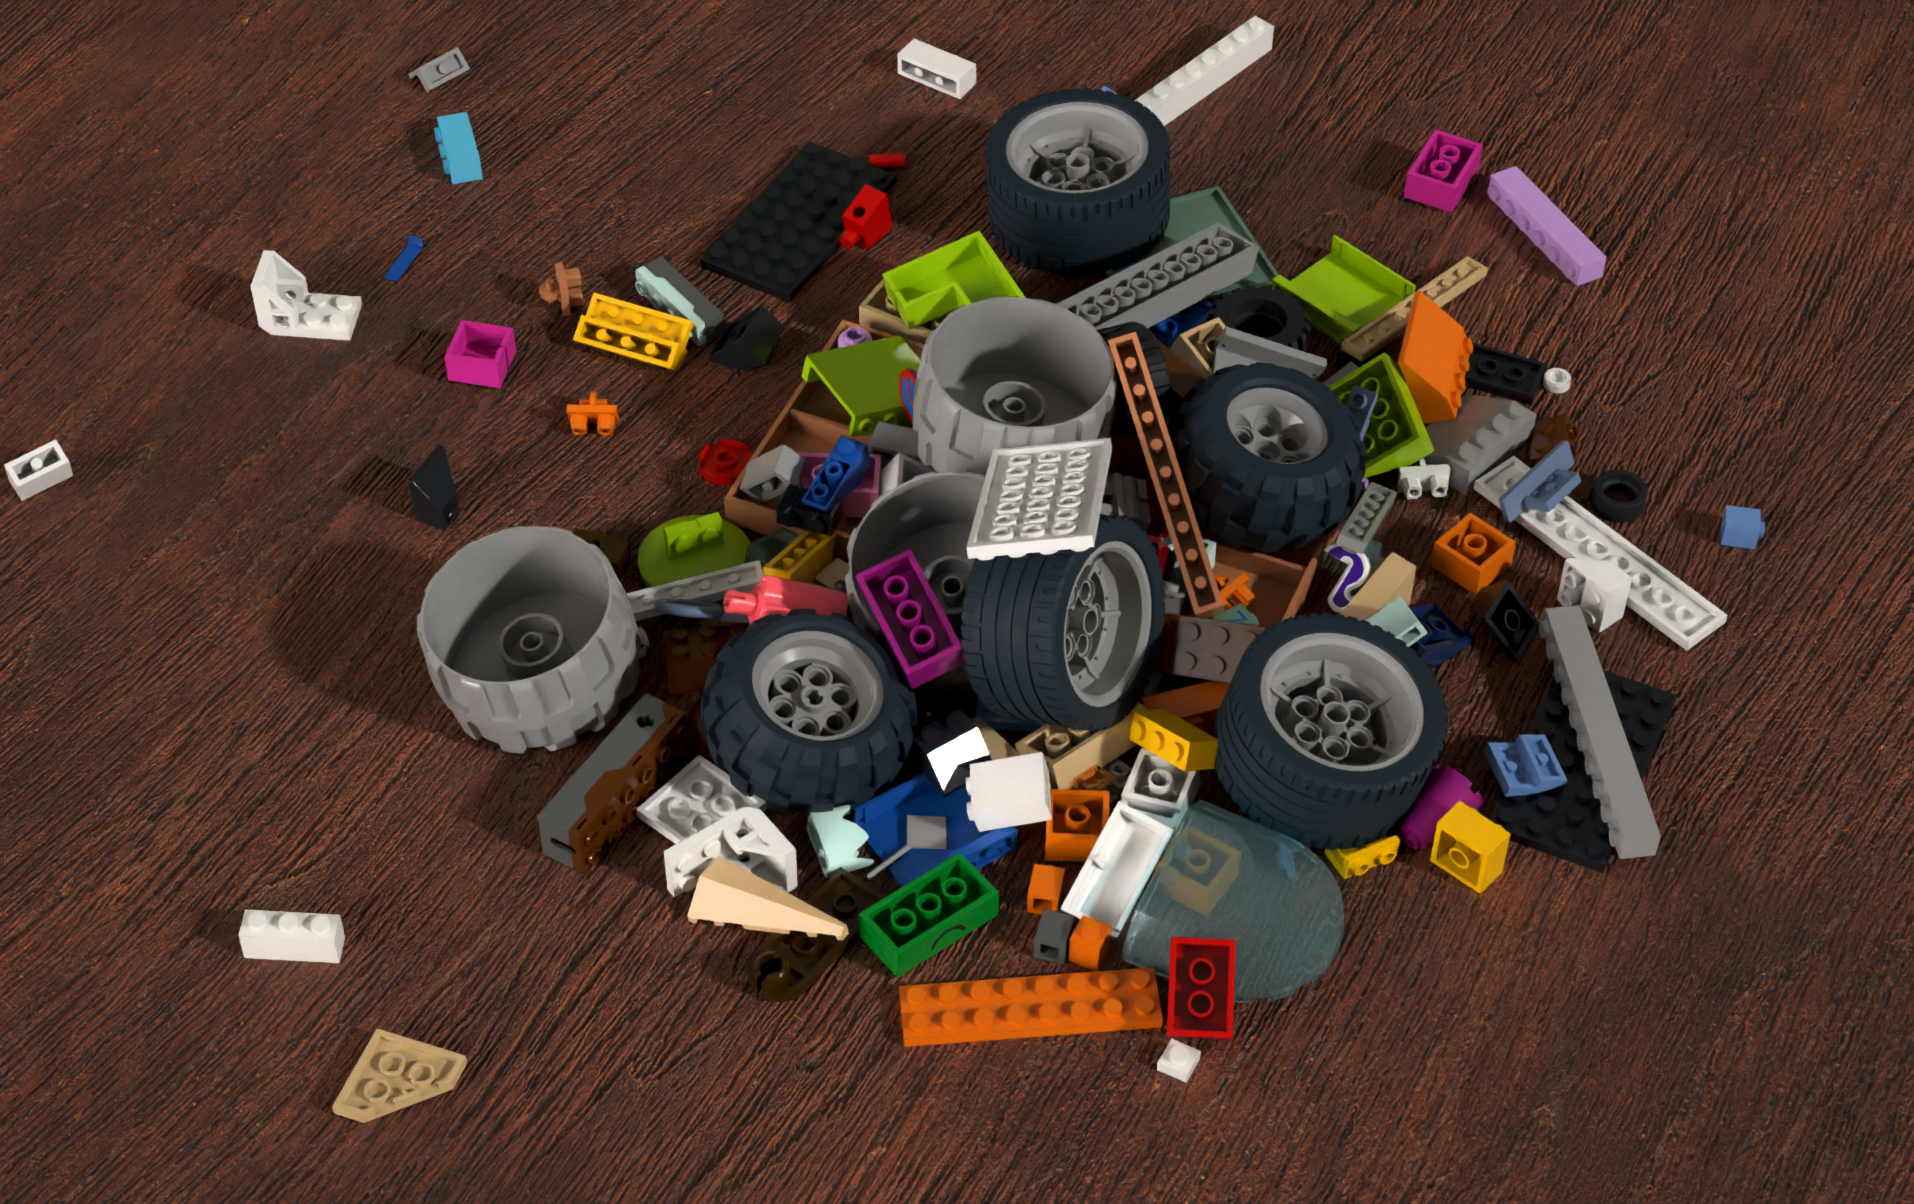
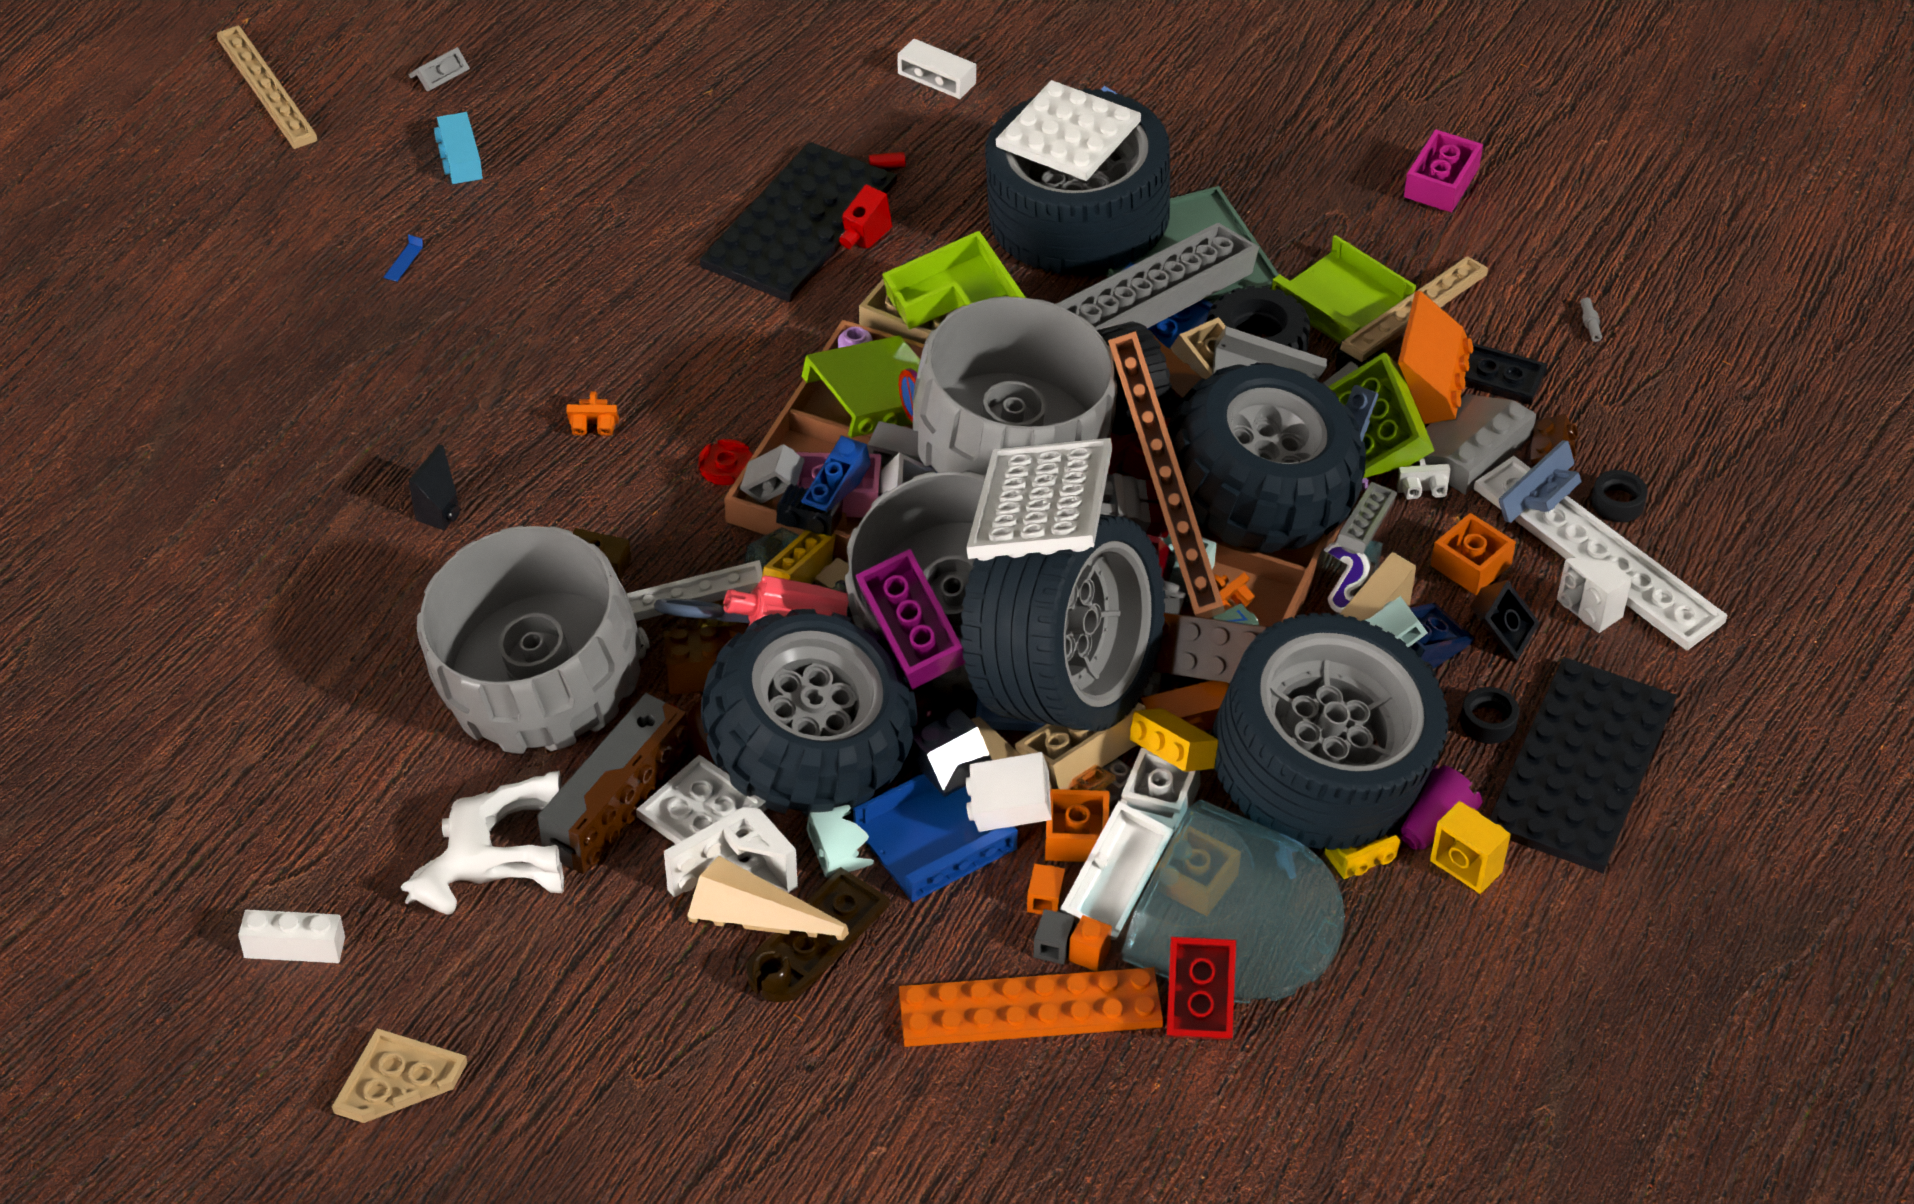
(38, 470): white brick -> none
(267, 87): none -> tan tile
(299, 312): white bracket -> none
(470, 850): none -> white animal
(480, 354): dark pink piece -> none
(559, 290): nougat hips -> none
(634, 332): yellow brick -> none
(678, 297): piece -> none
(690, 548): lime bracket -> none
(748, 340): black slope -> none
(922, 833): light grey piece -> none
(928, 914): green brick -> none
(1068, 130): none -> white plate
(1178, 1060): white plate -> none
(1209, 70): white brick -> none
(1493, 698): none -> black tyre
(1525, 765): medium blue slope -> none
(1546, 226): lavender brick -> none
(1557, 380): white tile -> none
(1591, 319): none -> light grey bar
(1599, 733): light grey brick -> none
(1741, 527): medium blue brick -> none

